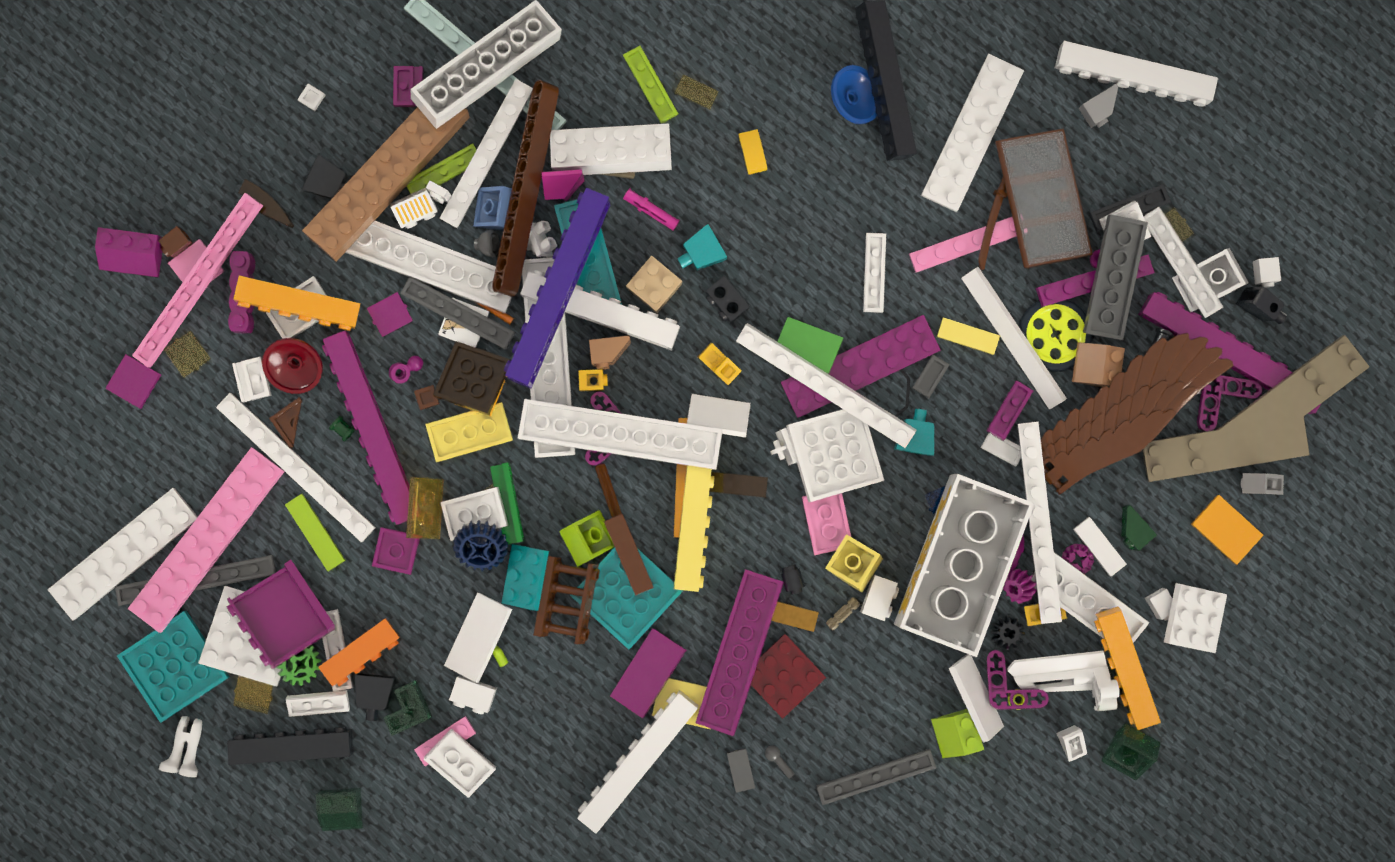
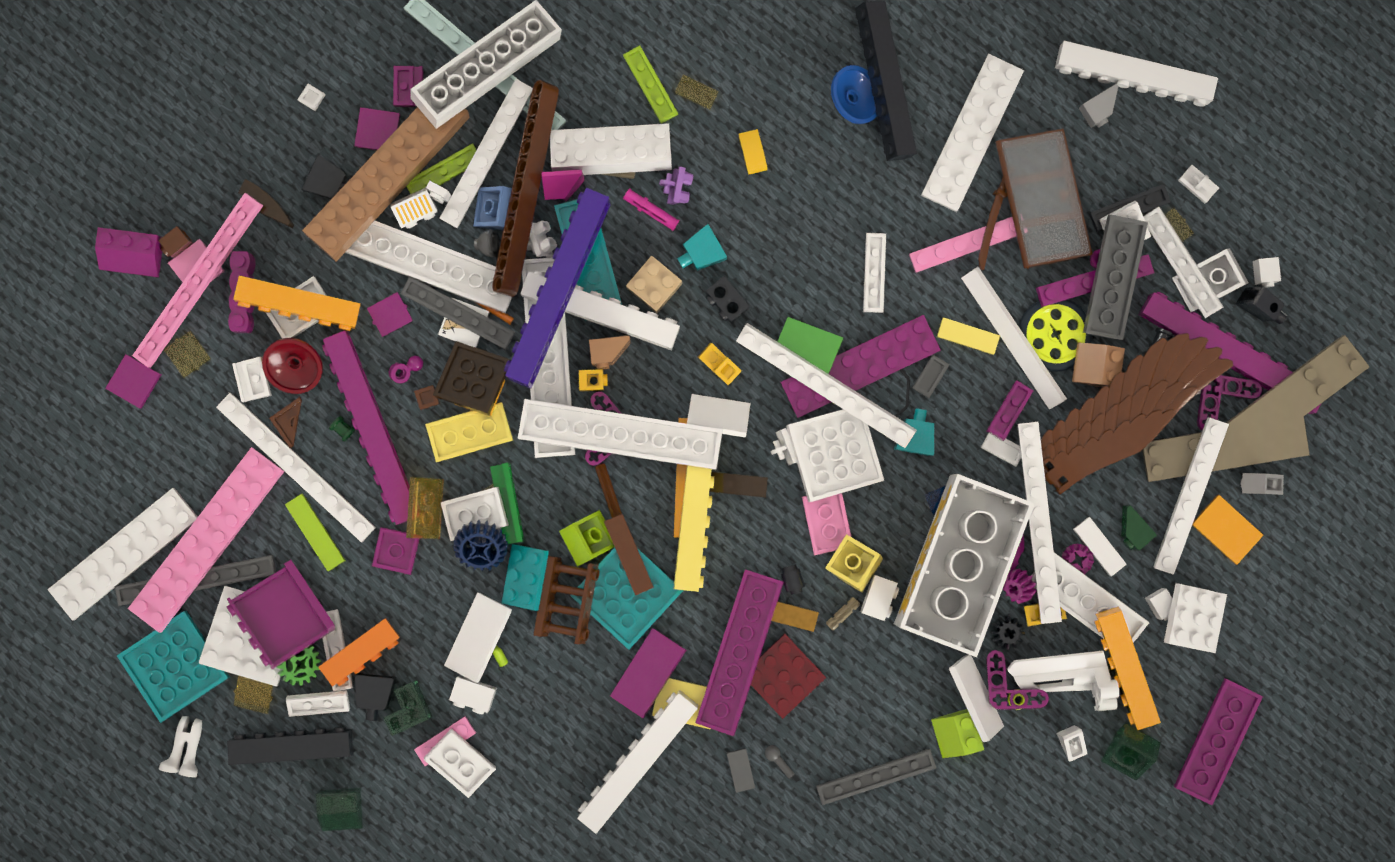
(375, 127): none -> magenta tile
(673, 186): none -> medium lavender hips
(1190, 495): none -> white plate
(1198, 184): none -> white hips
(1218, 741): none -> magenta plate

